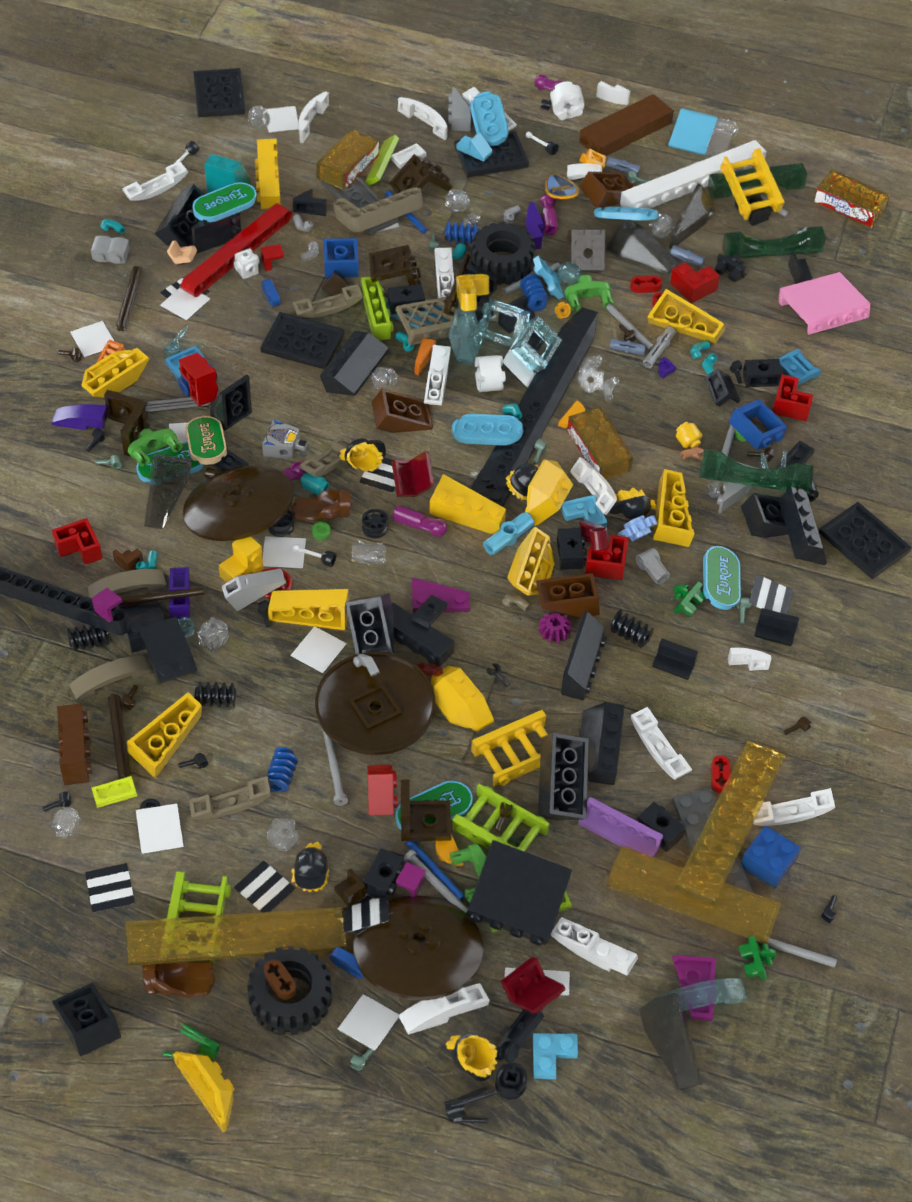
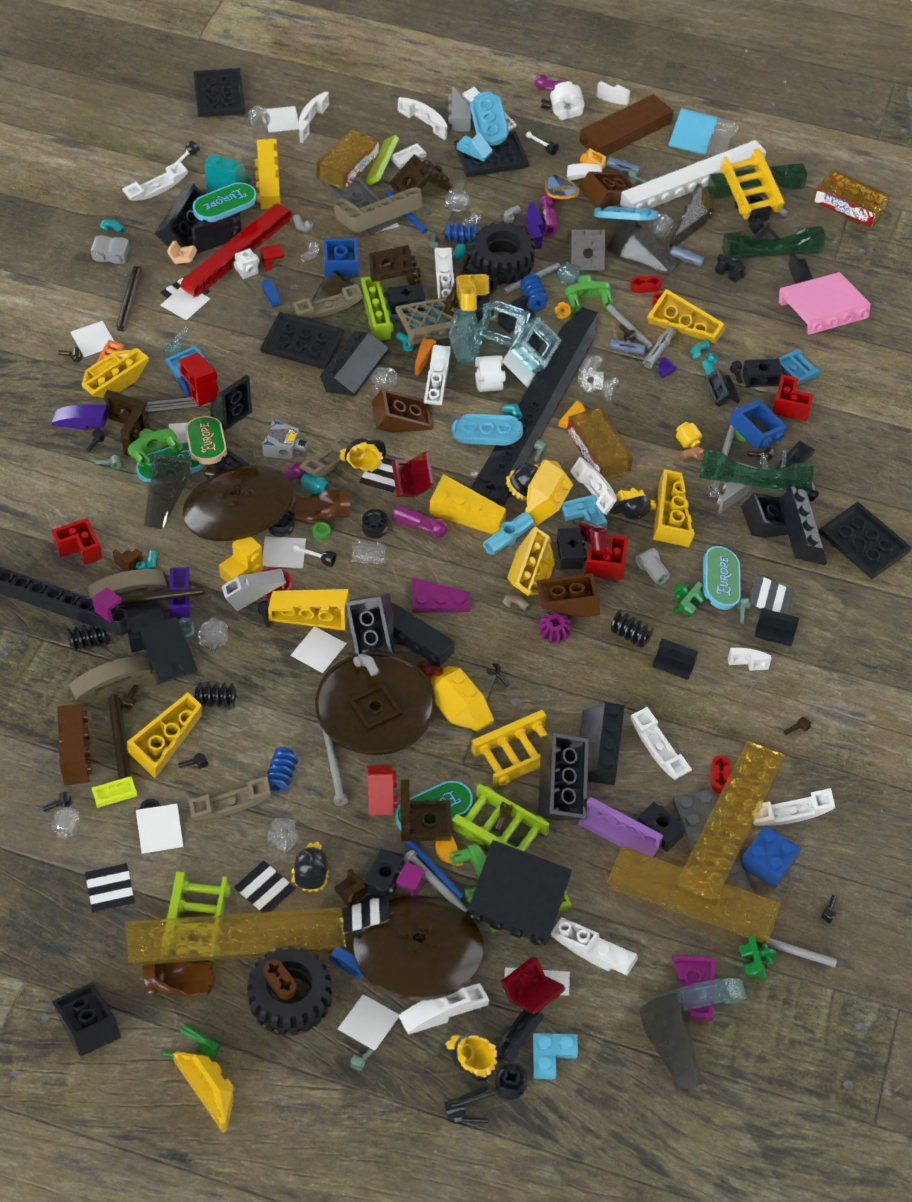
(307, 204): black slope -> none
(429, 611): black plate -> none
(549, 277): medium azure plate -> none
(582, 658): black slope -> none
(638, 527): light blue gear -> none
(694, 284): red brick -> none
(761, 227): none -> black panel

